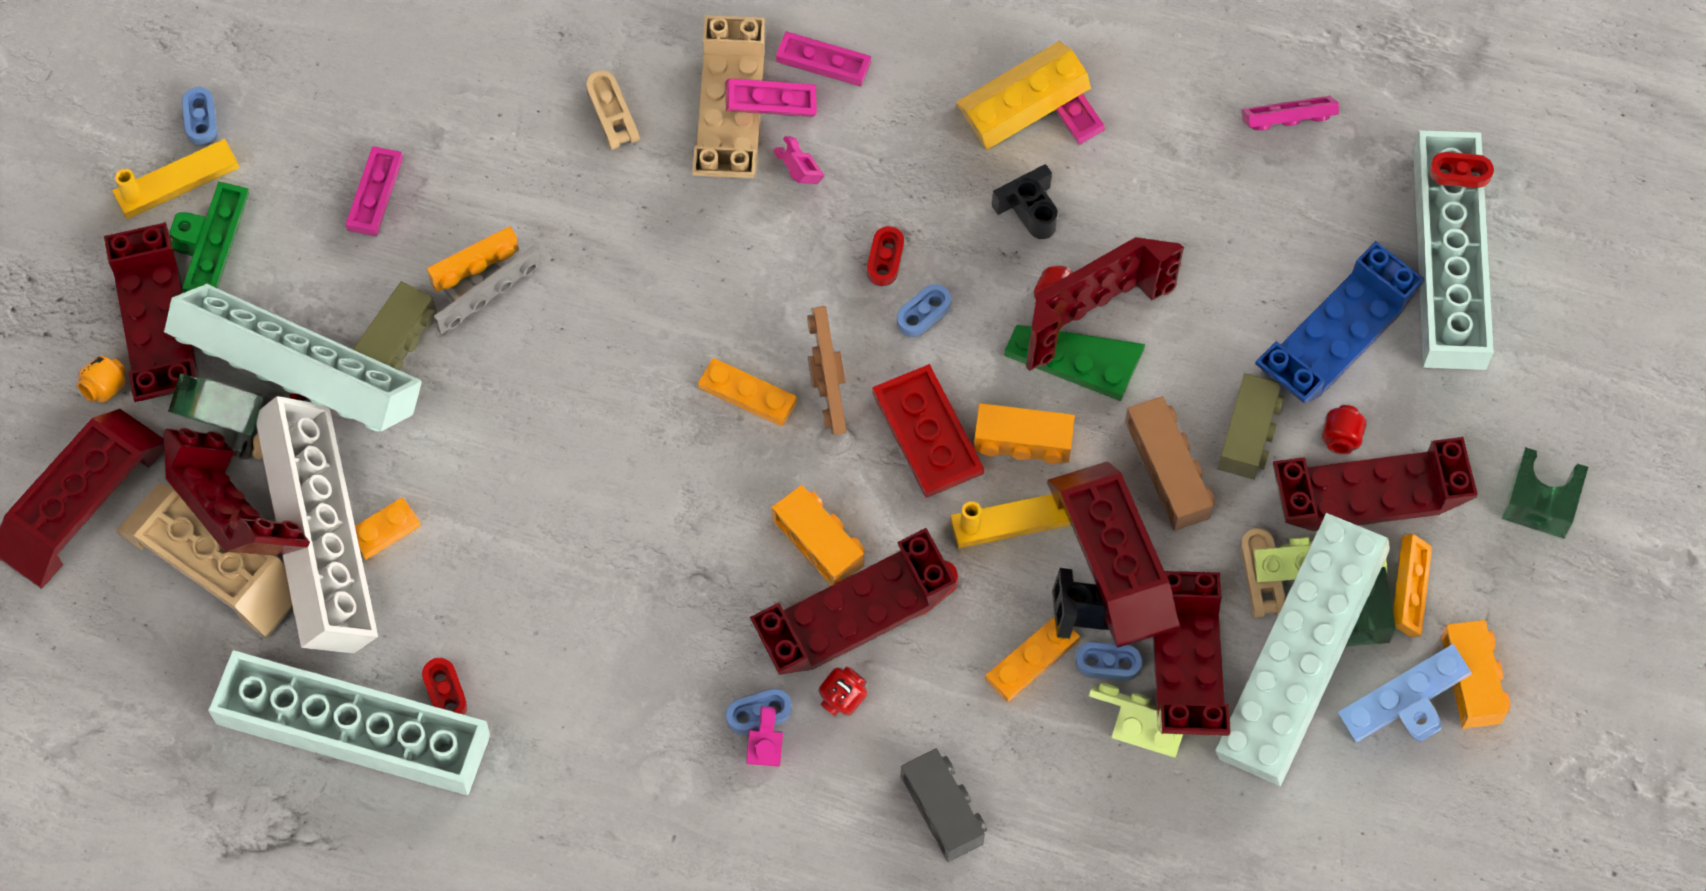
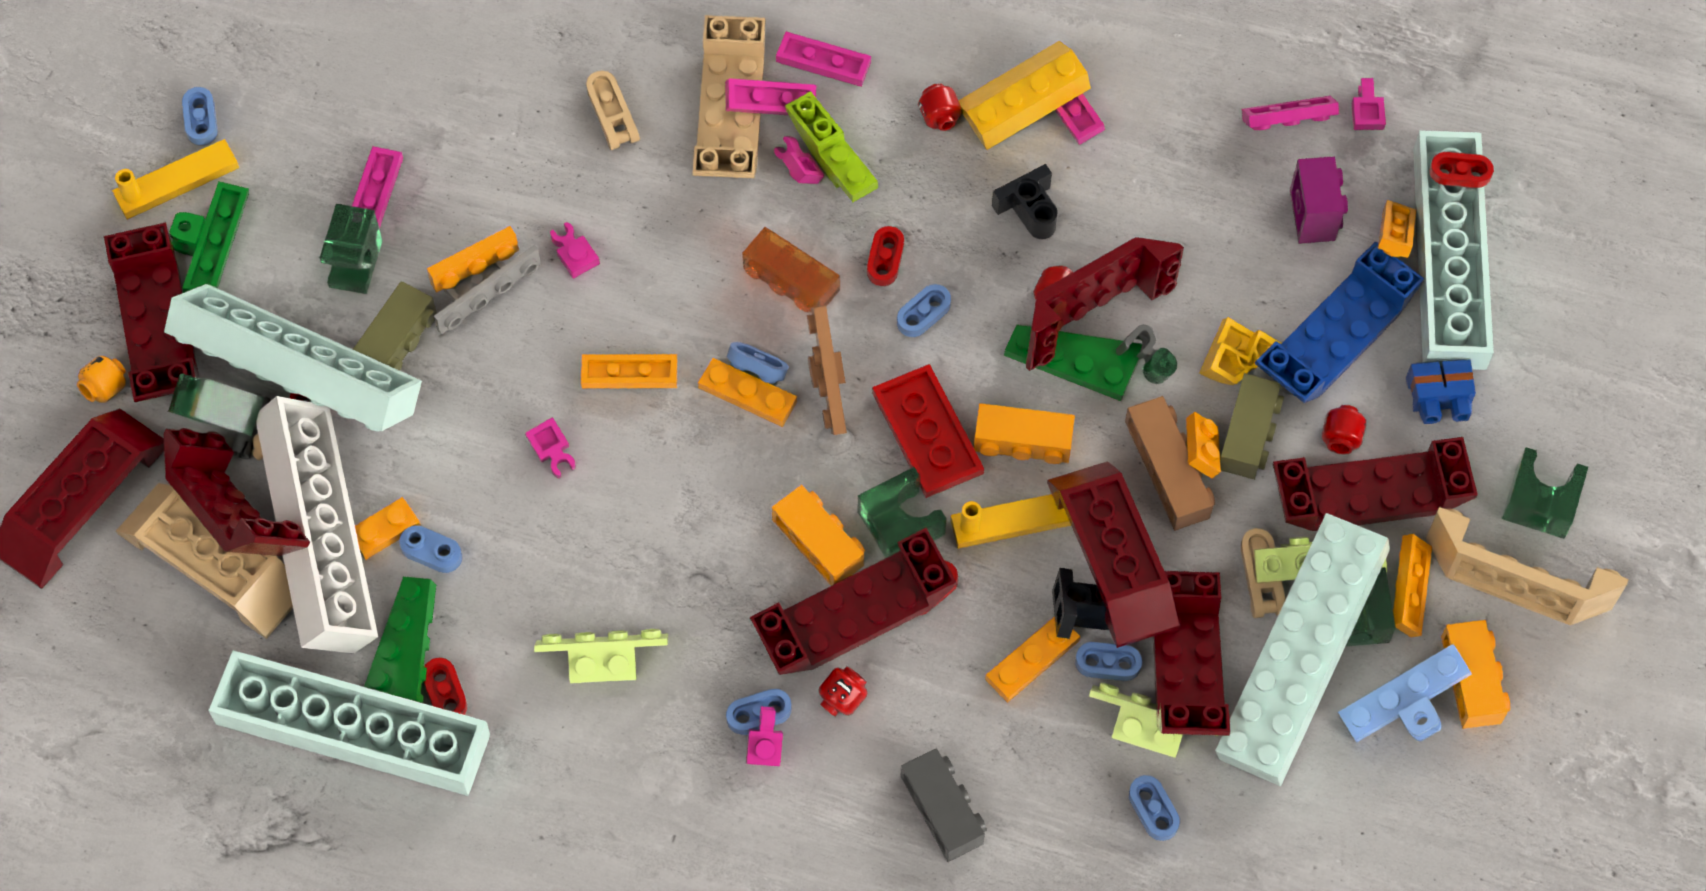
(351, 248): none -> clear green piece
(401, 651): none -> green wing
(428, 549): none -> medium blue plate
(549, 443): none -> dark pink plate
(574, 253): none -> dark pink plate
(601, 657): none -> yellowish green bracket
(629, 371): none -> light orange plate
(750, 358): none -> medium blue plate
(790, 271): none -> clear orange brick
(829, 147): none -> lime slope
(885, 518): none -> clear green piece
(939, 107): none -> red head
(1155, 809): none -> medium blue plate
(1158, 363): none -> leg
(1203, 445): none -> light orange plate
(1234, 352): none -> yellow slope
(1317, 199): none -> magenta brick
(1367, 109): none -> dark pink plate
(1397, 229): none -> light orange plate
(1442, 388): none -> blue hips
(1516, 582): none -> tan slope

